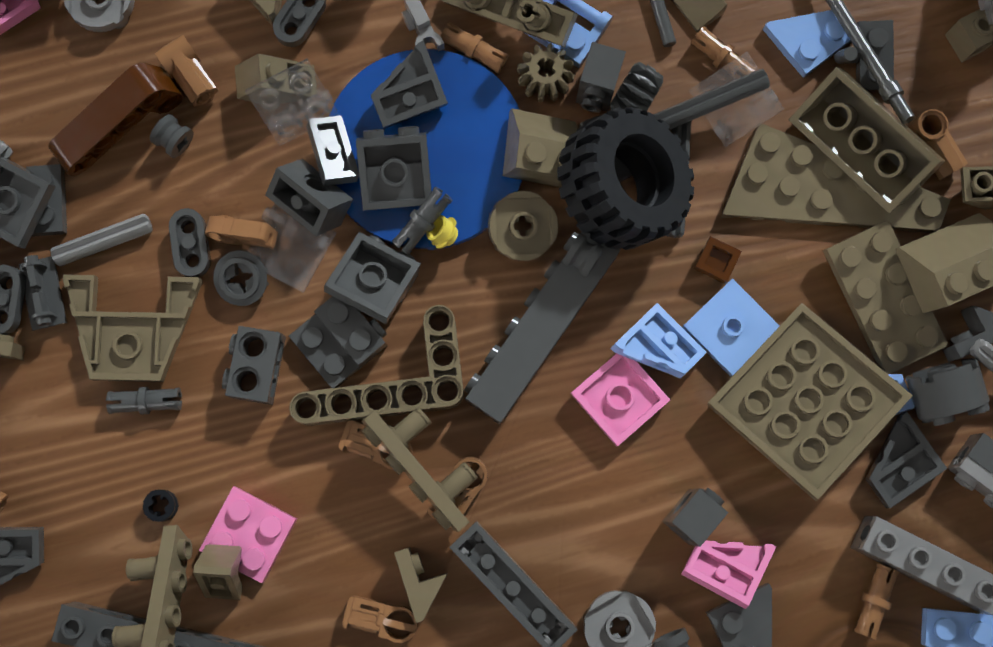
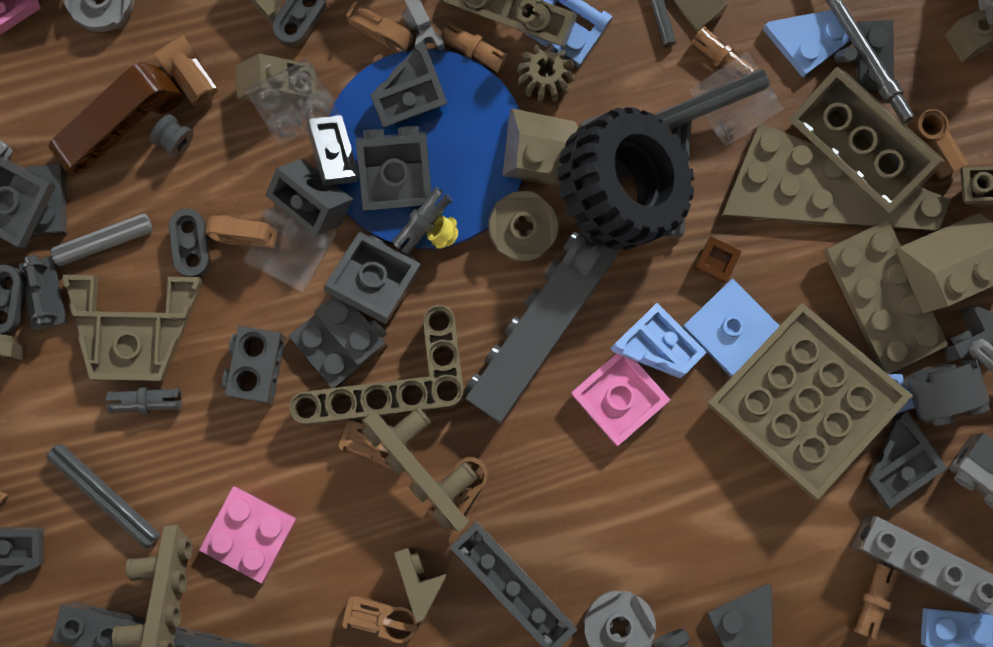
(103, 496): none -> dark grey axle
(150, 501): black bush -> none
(218, 572): dark tan slope -> none
(235, 292): dark grey gear -> none
(389, 33): none -> medium nougat piece
(599, 77): dark grey brick -> none
(638, 88): dark grey gear -> none
(696, 515): dark grey brick -> none
(729, 569): bright pink wing -> none

